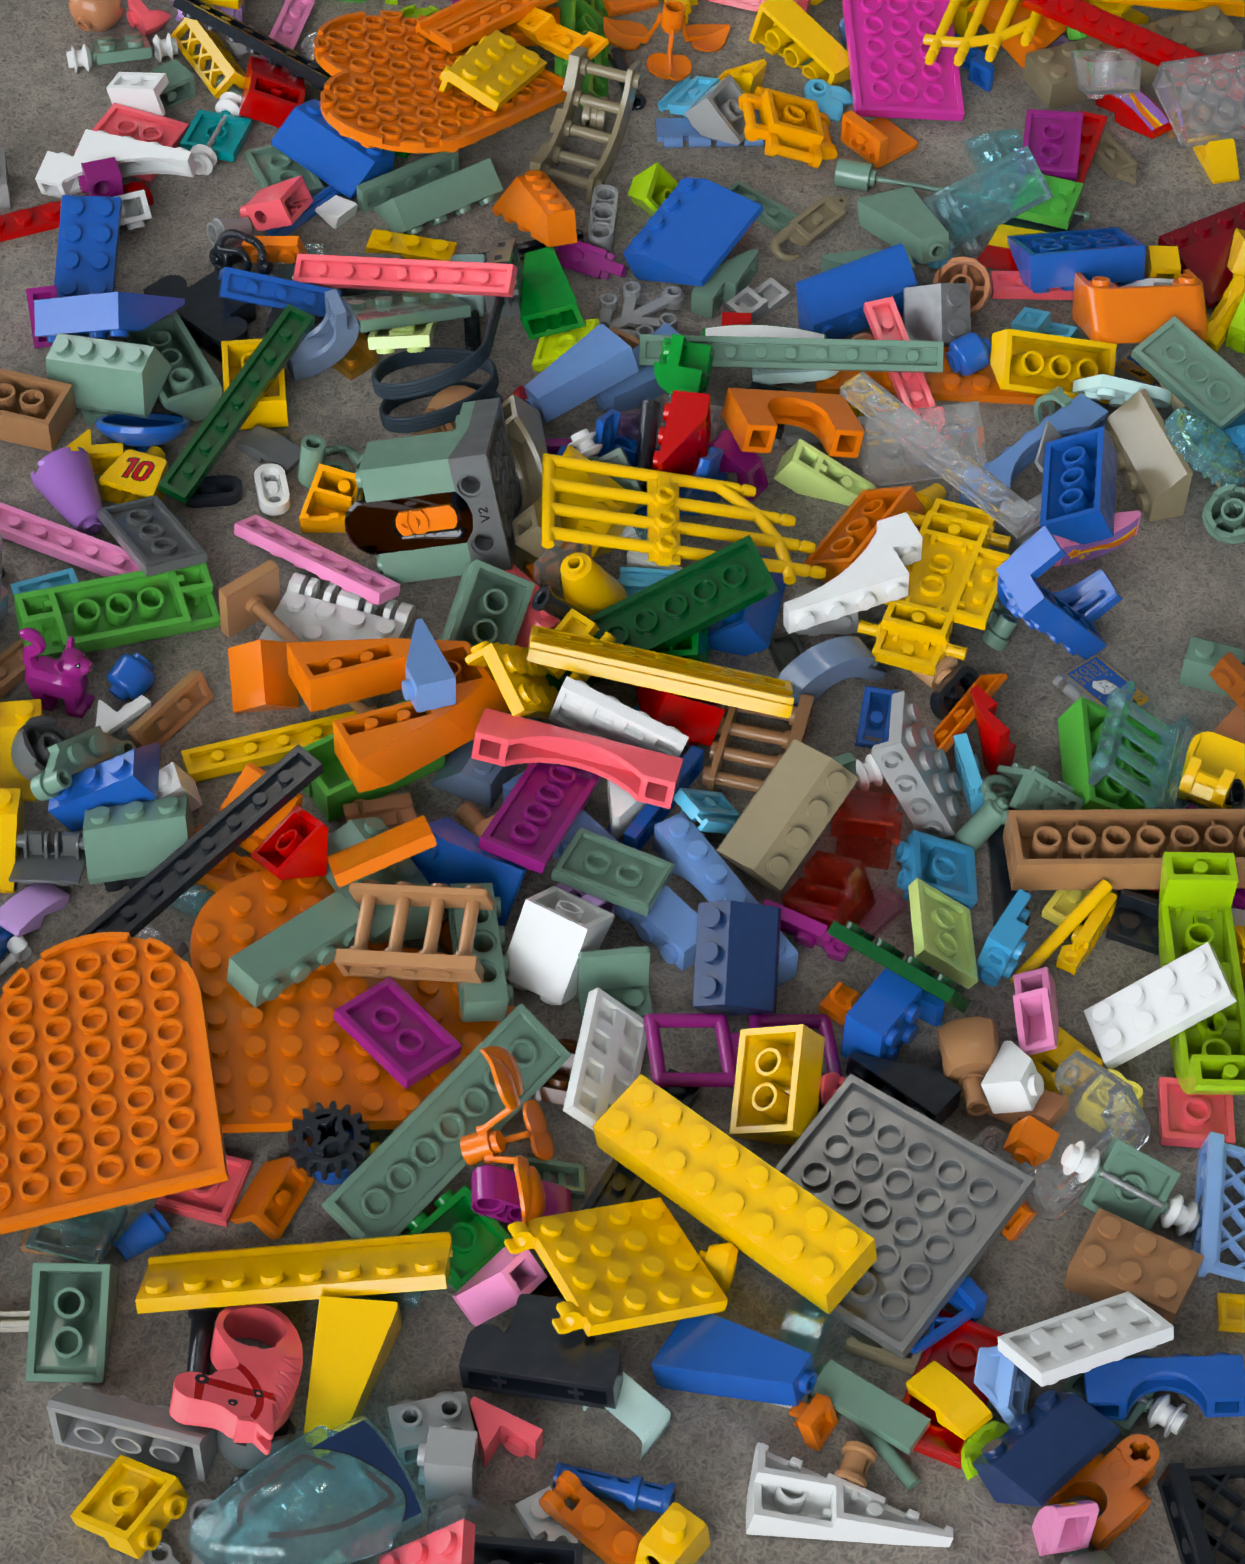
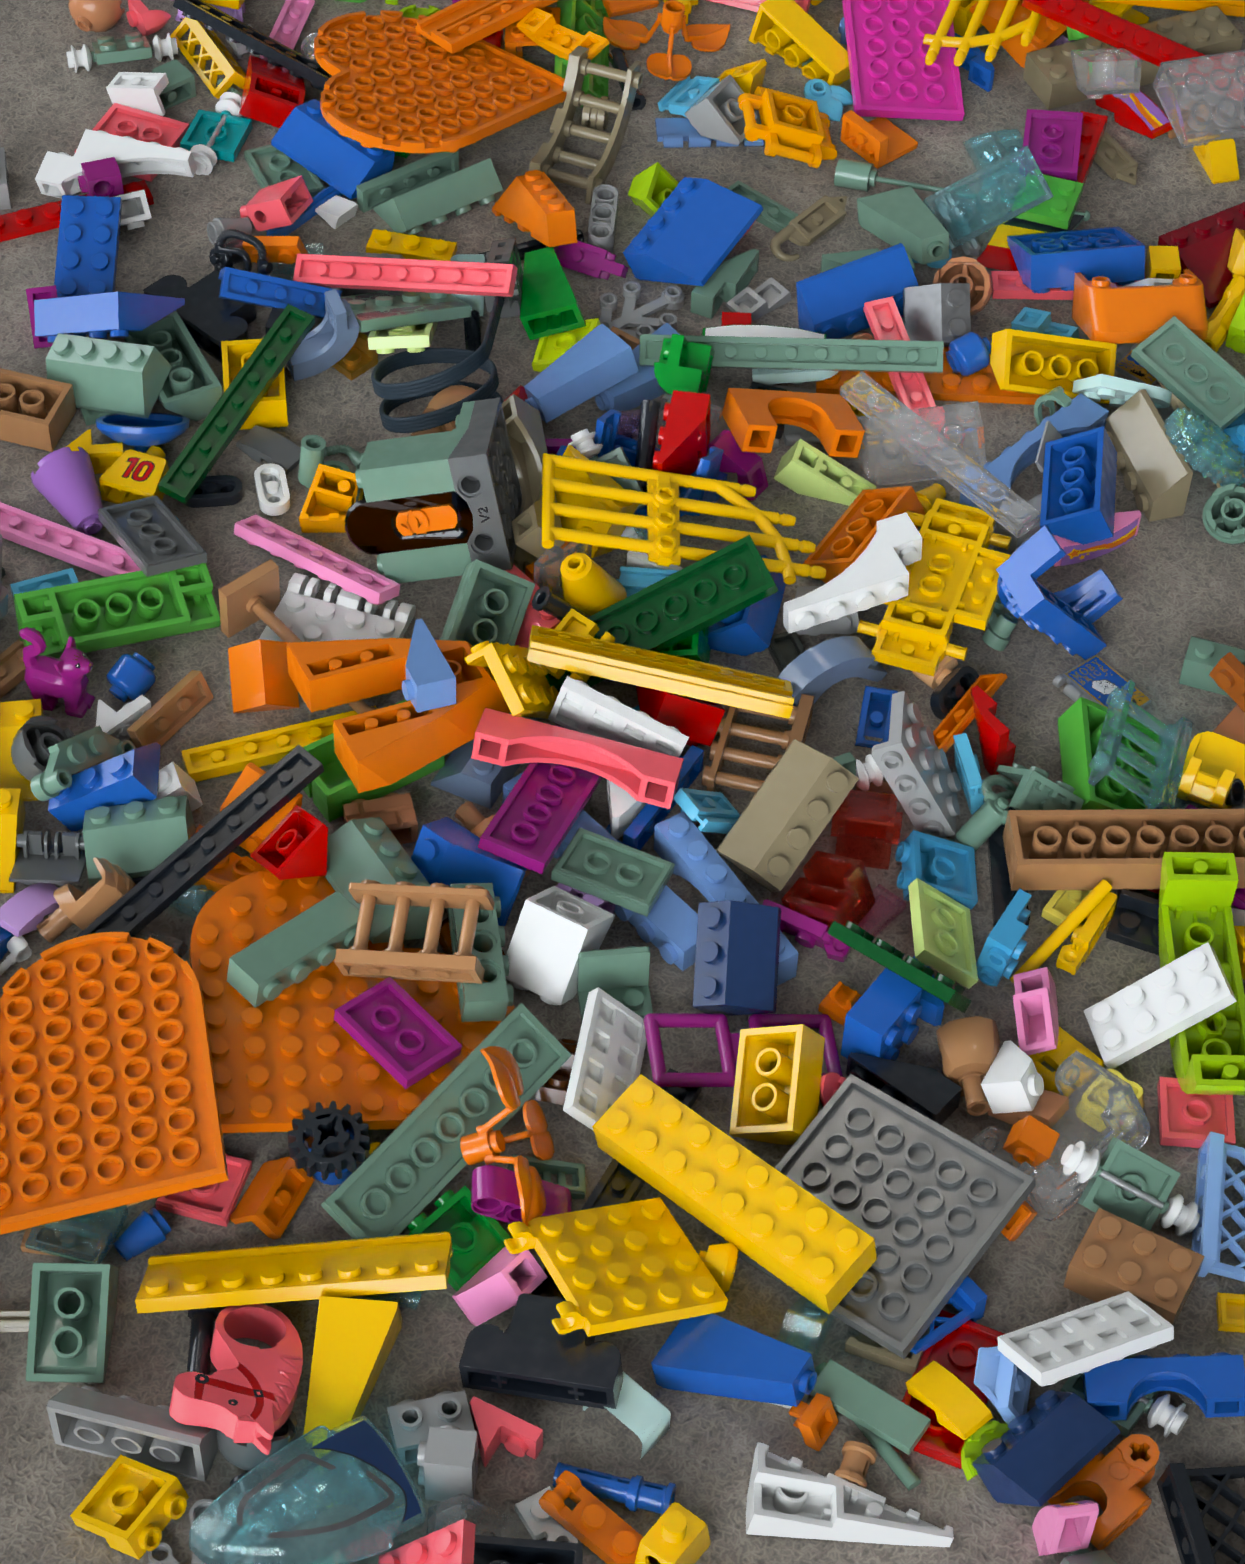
(85, 908): none -> medium nougat piece
(381, 851): orange tile -> none
(493, 70): yellow bracket -> none

